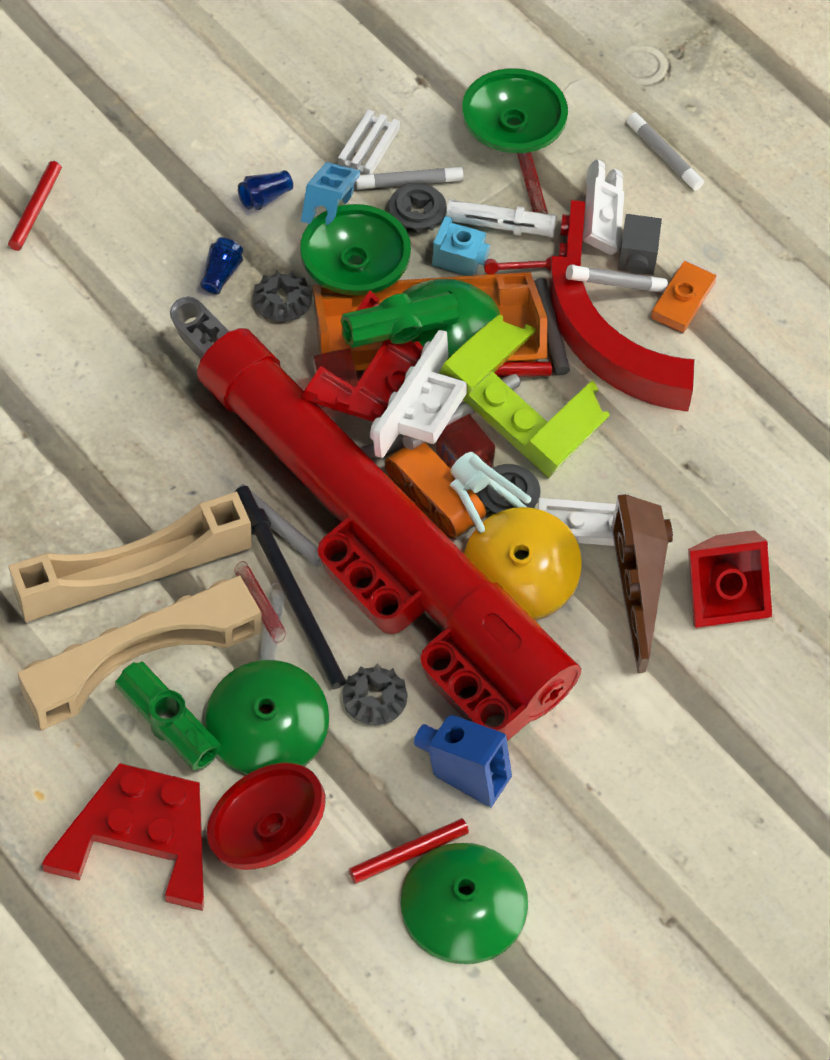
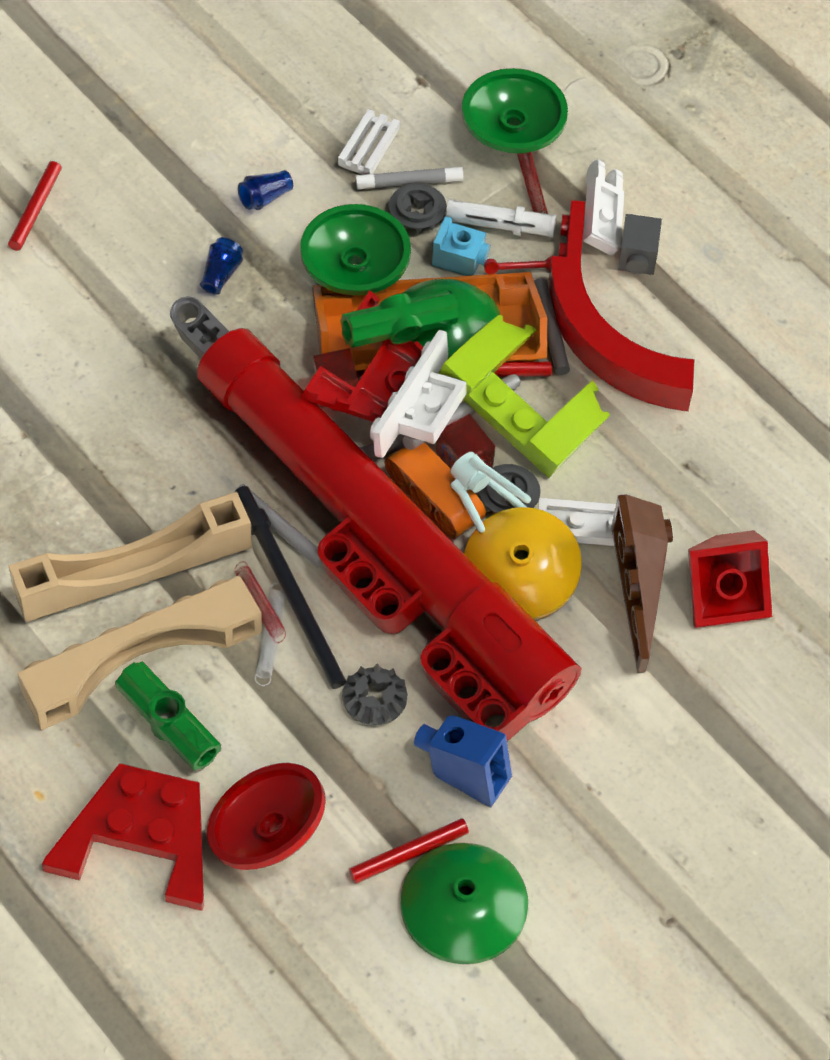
(270, 303): dark grey gear -> none
(286, 735): green dish -> none
(327, 189): dark azure hinge -> none
(616, 278): light grey bar -> none
(654, 140): light grey bar -> none
(683, 296): orange plate -> none

